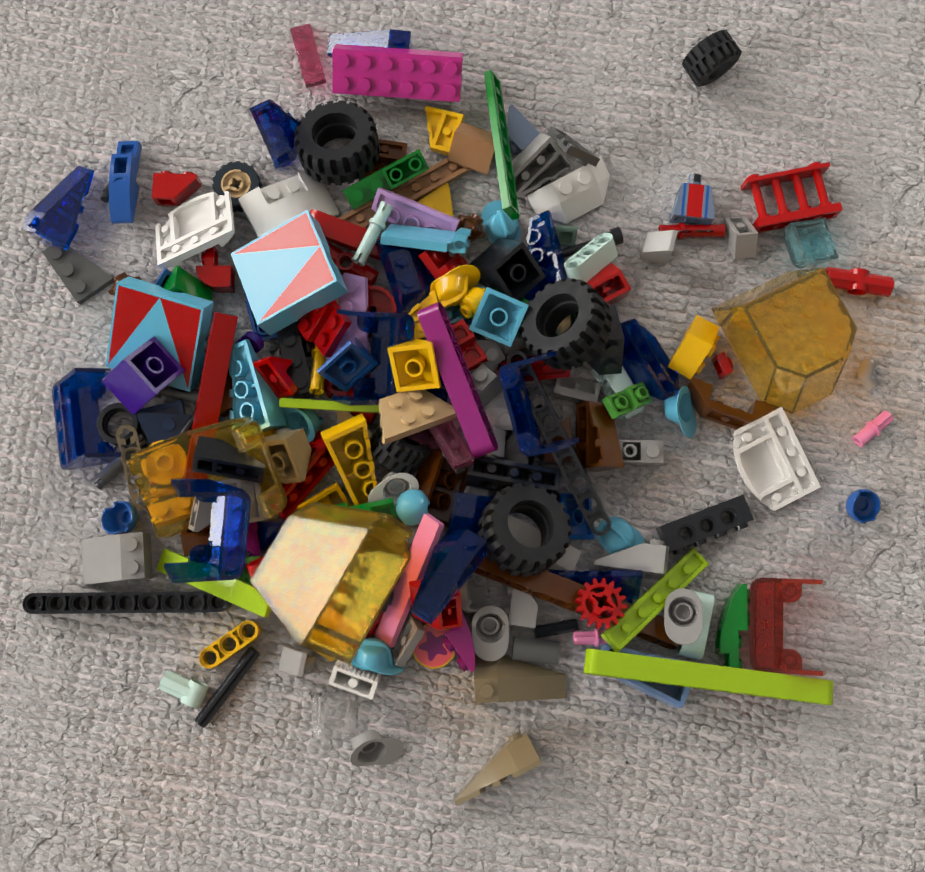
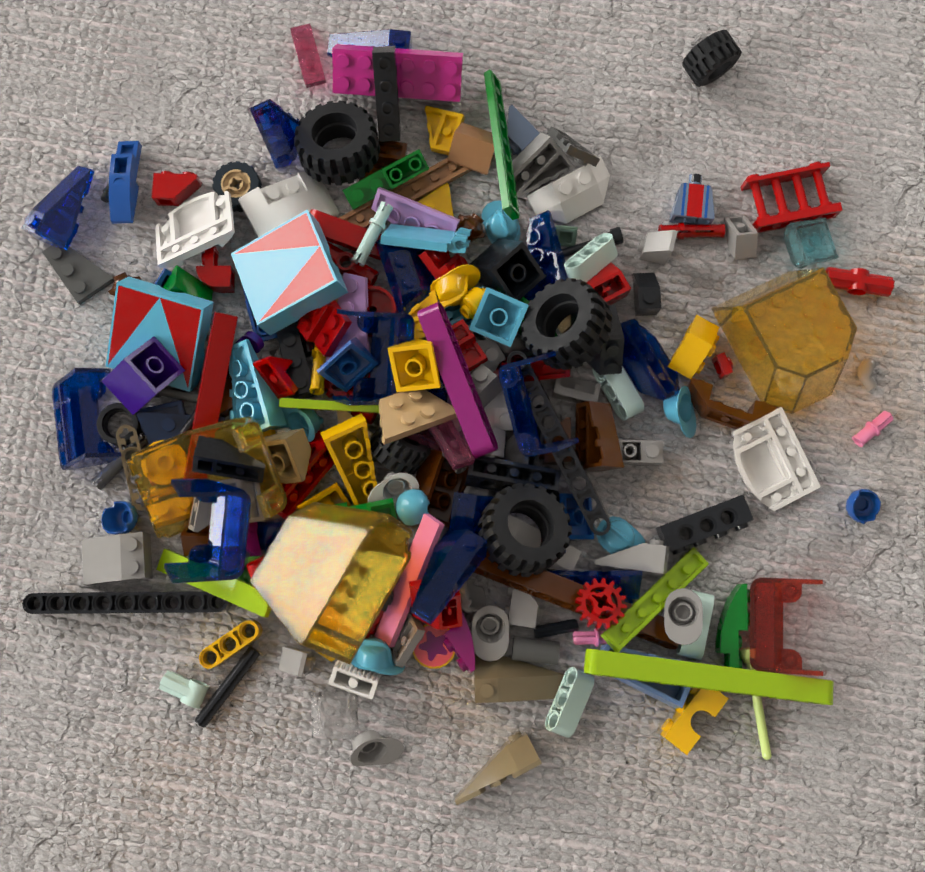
(386, 93): none -> black brick
(569, 702): none -> light aqua beam
(627, 400): bright green slope -> none
(646, 294): none -> black slope
(679, 729): none -> yellow arch
(759, 711): none -> yellowish green piece

